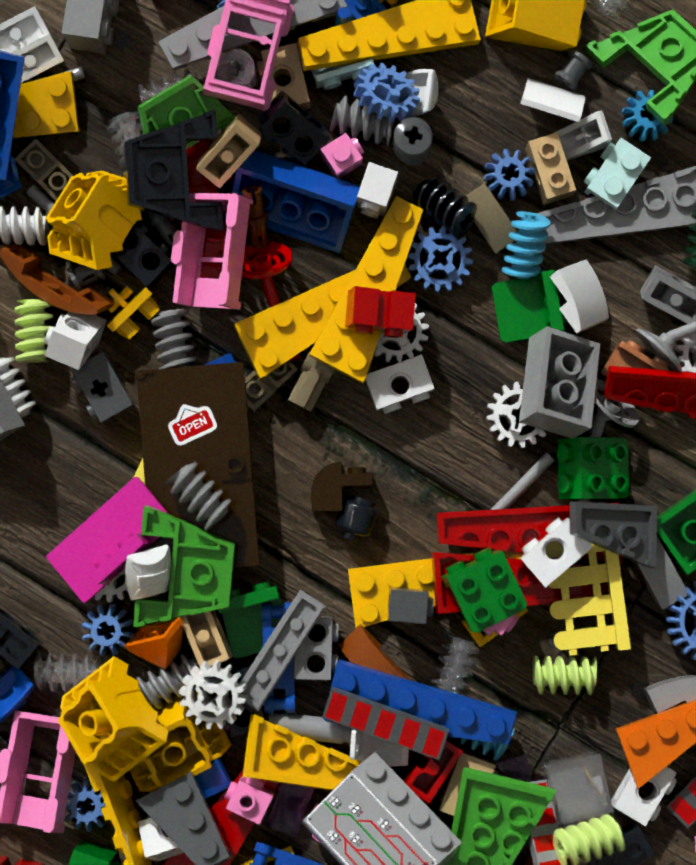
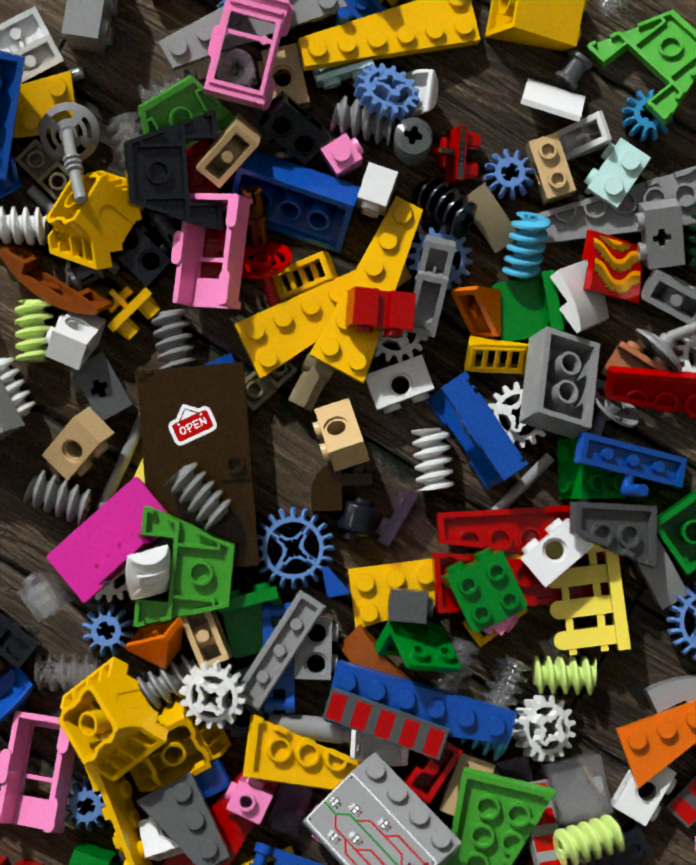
(43, 595): none -> clear brick
(58, 497): none -> light grey piece
(70, 138): none -> light grey dish
(78, 444): none -> tan brick
(122, 463): none -> light grey bar
(309, 526): none -> medium blue gear
(311, 261): none -> yellow slope
(333, 584): none -> blue slope
(341, 435): none -> tan brick
(402, 505): none -> clear purple plate
(419, 645): none -> green bracket
(432, 283): none -> light grey slope
(432, 459): none -> white piece
(453, 154): none -> red hips
(477, 431): none -> blue piece
(479, 309): none -> orange slope
(485, 366): none -> yellow slope
(506, 682): none -> clear piece
(540, 729): none -> white gear
(612, 267): none -> slope
(630, 462): none -> blue plate
(669, 248): none -> light grey brick

